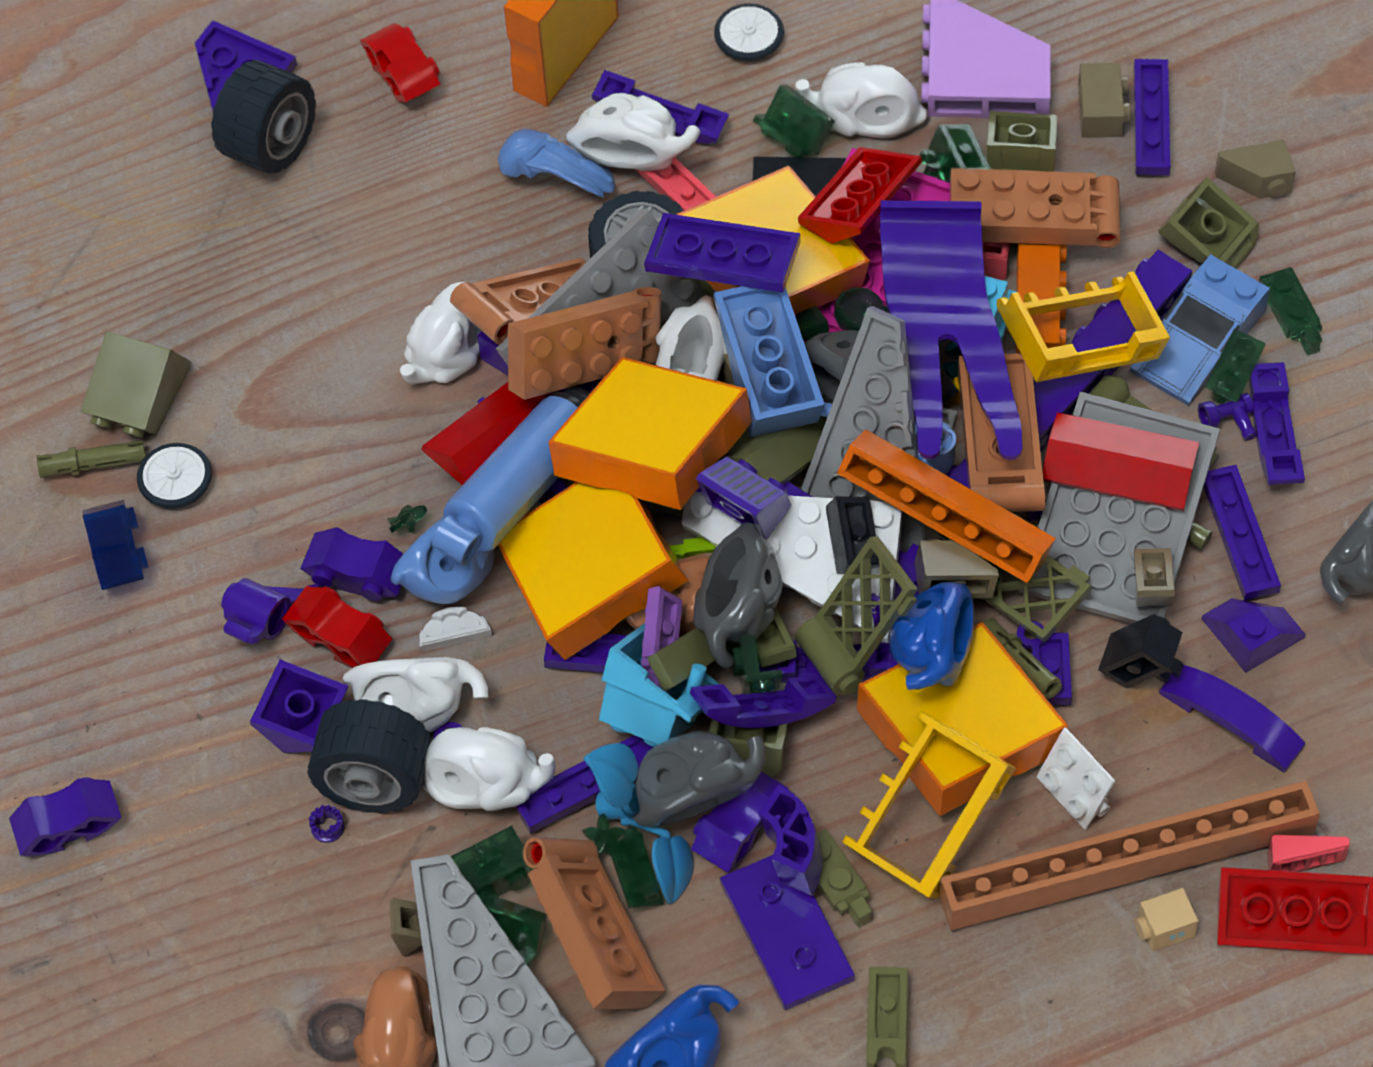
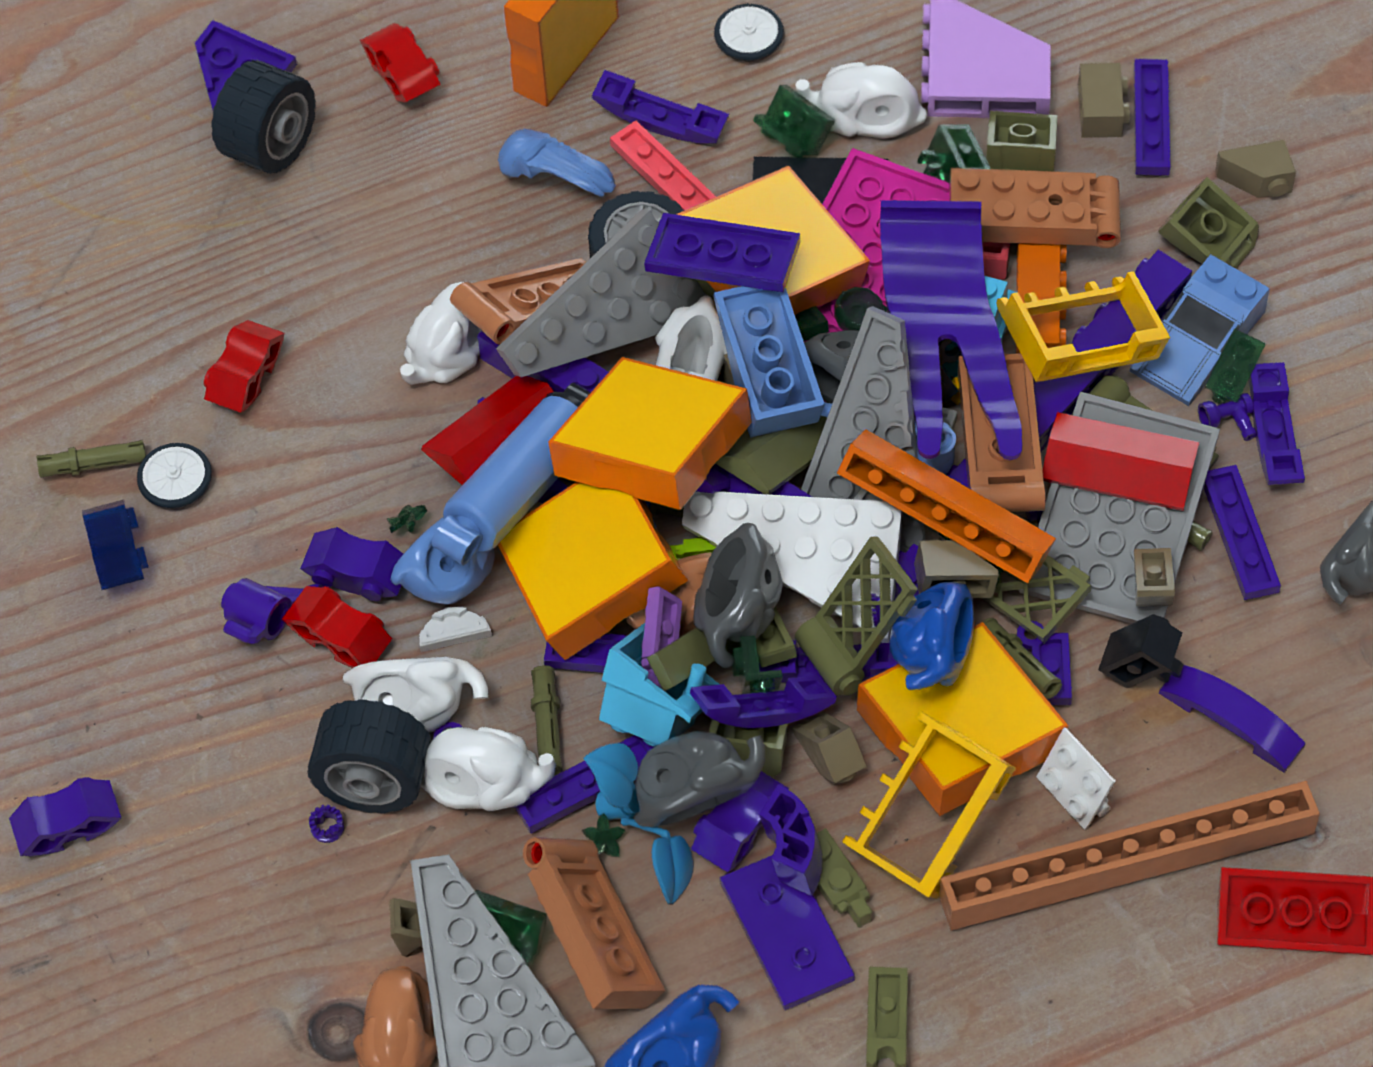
(133, 384): olive slope -> none
(238, 372): none -> red brick
(294, 705): dark purple slope -> none
(495, 863): clear green brick -> none
(545, 706): none -> olive pin
(582, 342): nougat hinge -> none
(630, 133): white piece -> none
(635, 870): clear green hinge -> none
(744, 495): dark purple slope -> none
(830, 747): none -> dark tan slope
(850, 528): black slope -> none
(856, 193): red slope -> none
(1166, 920): tan brick -> none
(1252, 630): dark purple slope -> none
(1293, 309): clear green hinge -> none
(1305, 852): coral slope -> none

